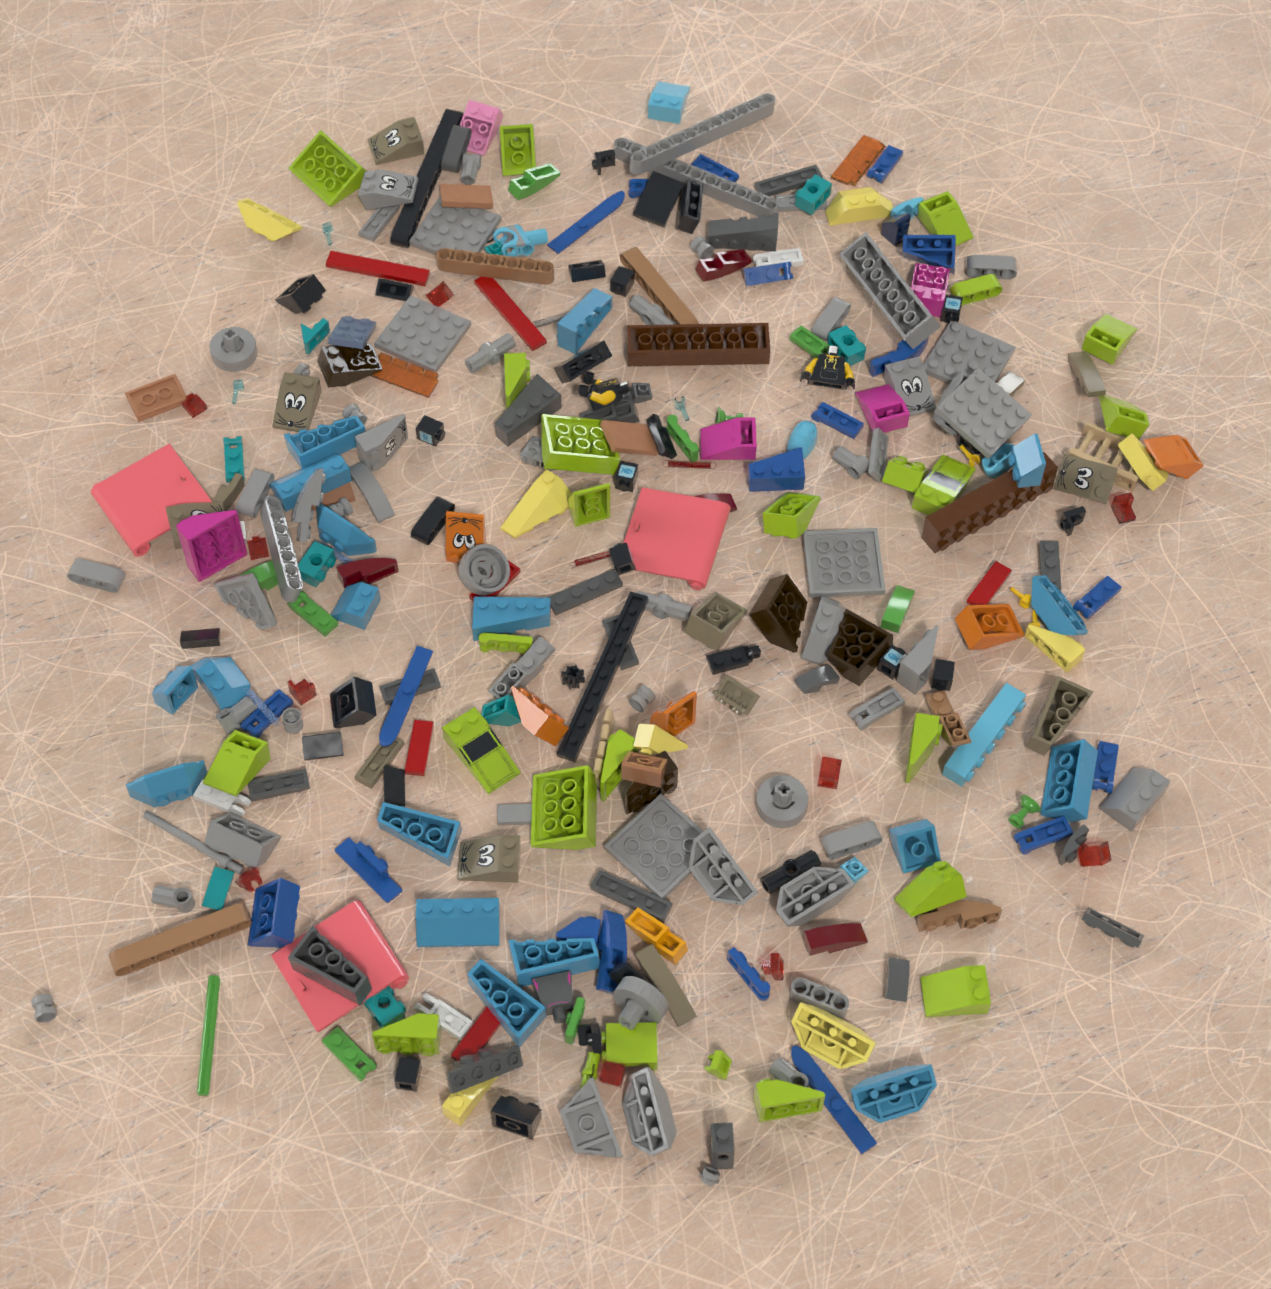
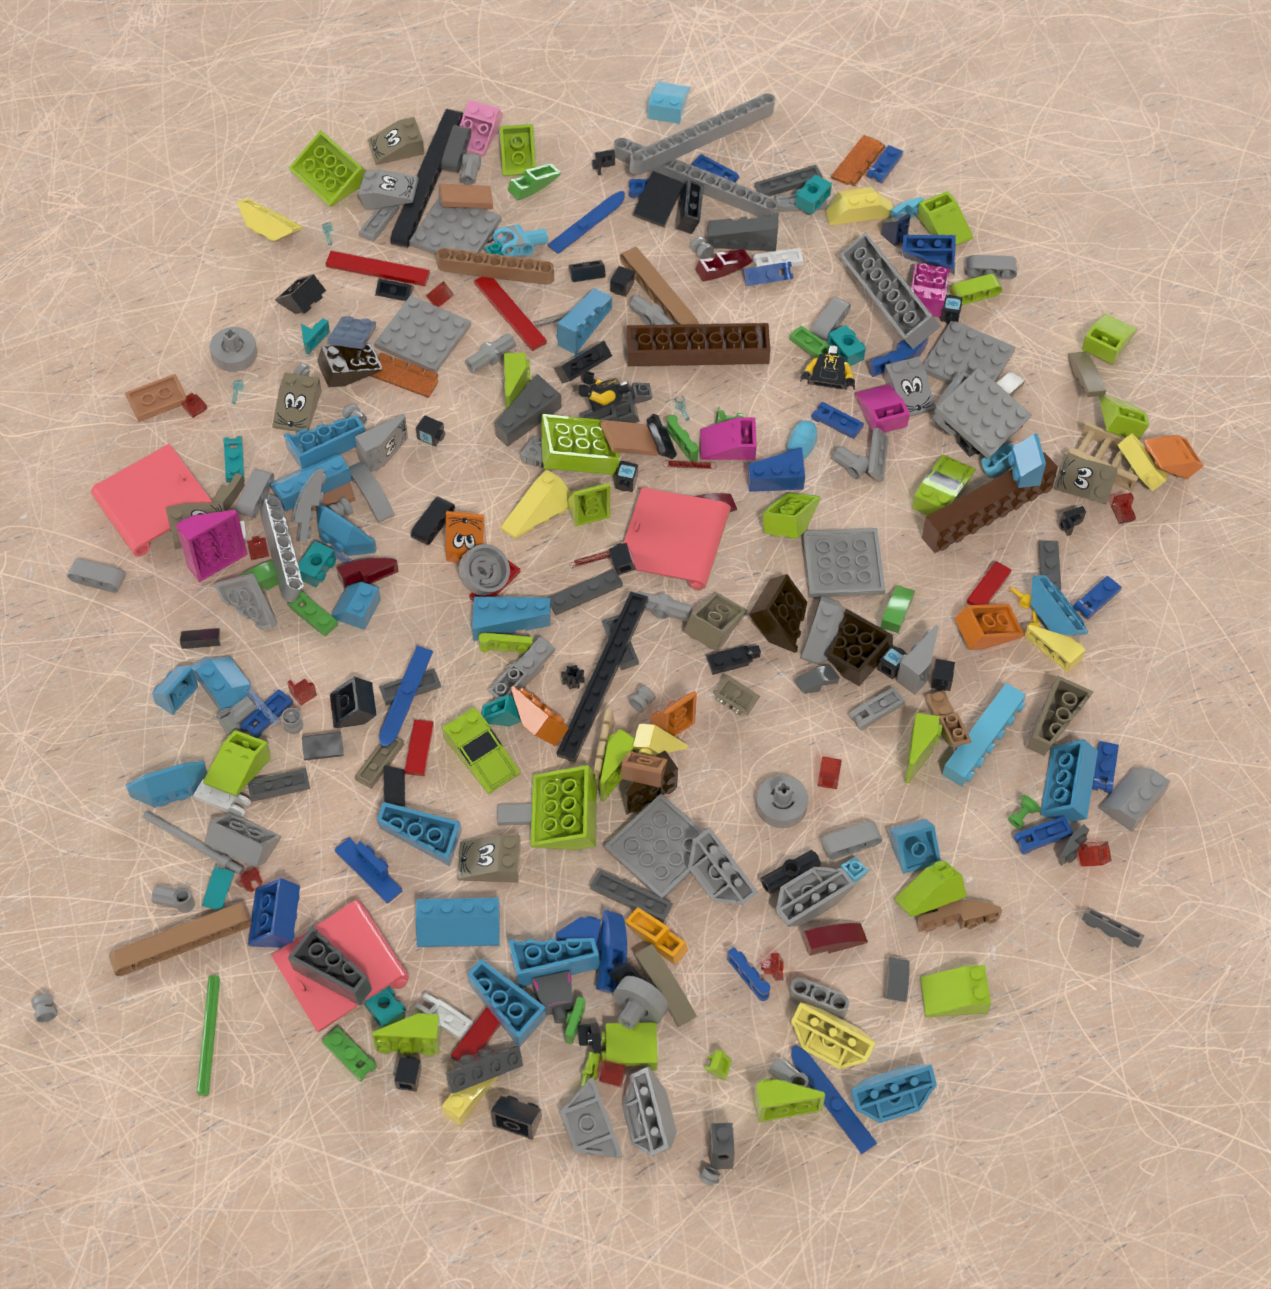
(905, 474): lime slope -> none
(972, 458): yellow hand -> none

